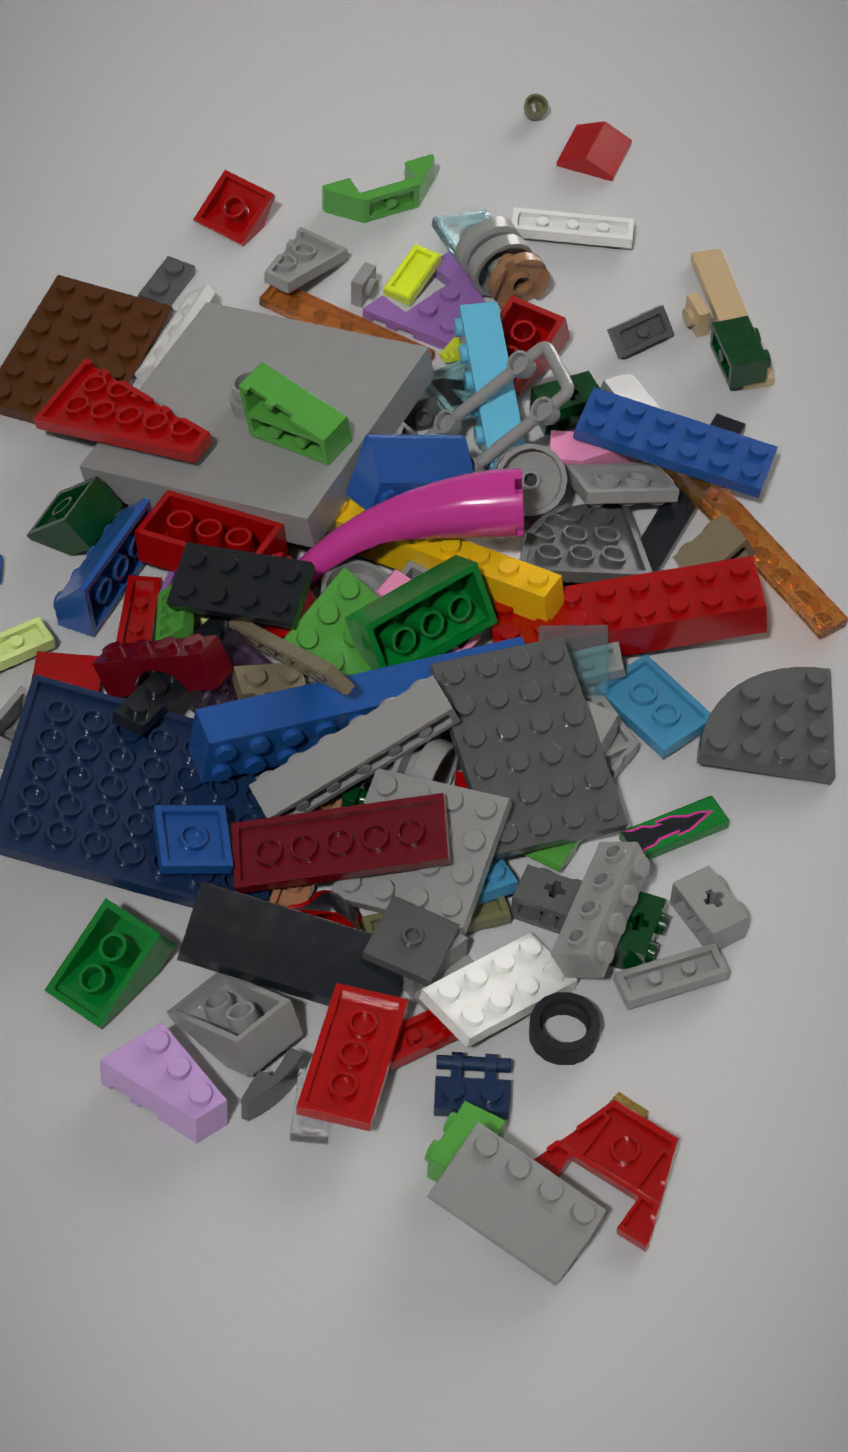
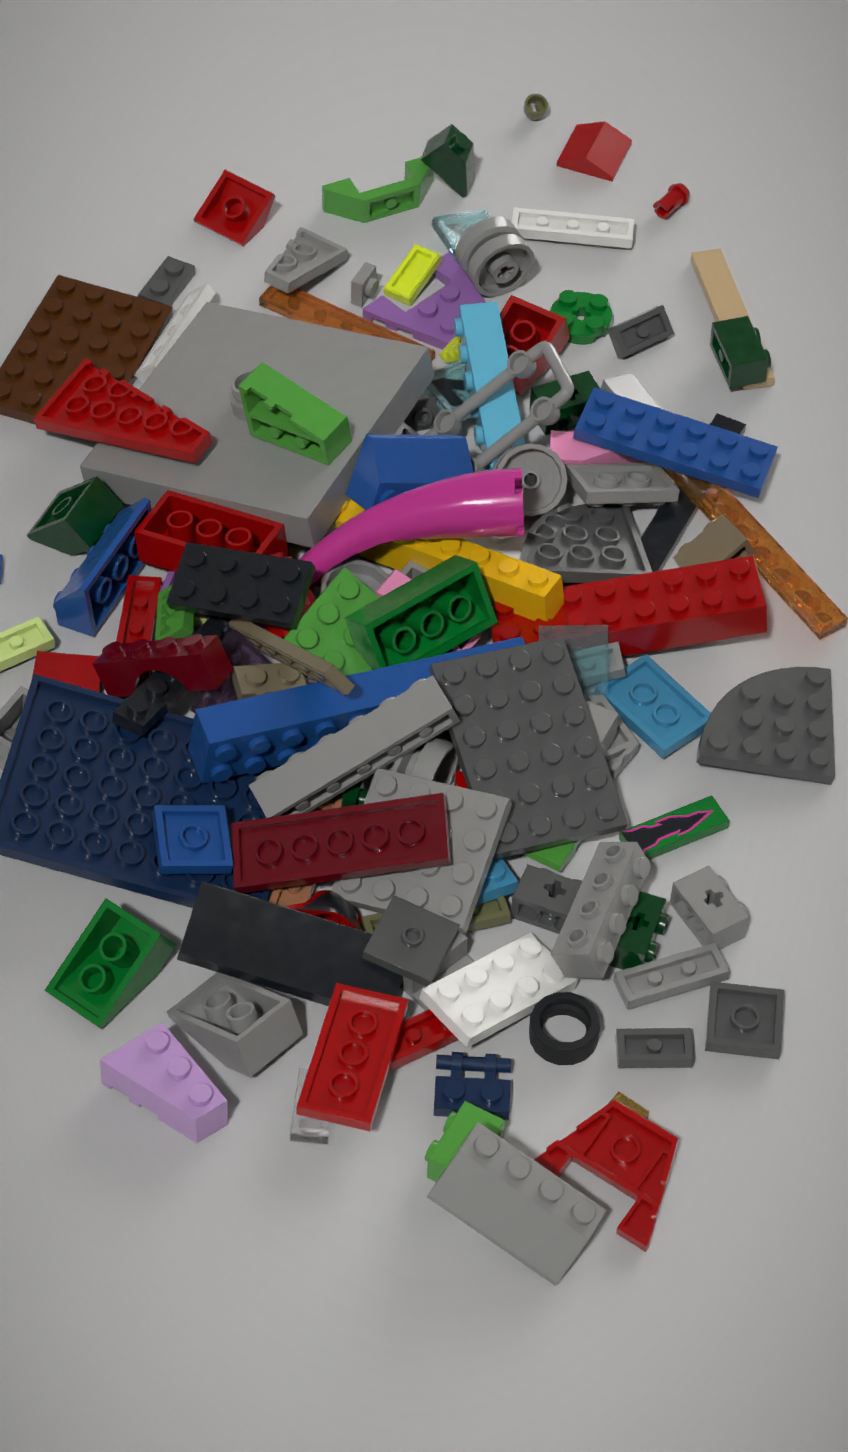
(269, 1090): dark grey slope -> none
(451, 158): none -> dark green slope
(514, 267): medium nougat plate -> none
(594, 309): none -> green plate
(654, 1048): none -> dark grey plate
(675, 197): none -> red pin
(696, 314): tan plate -> none
(744, 1020): none -> dark grey plate

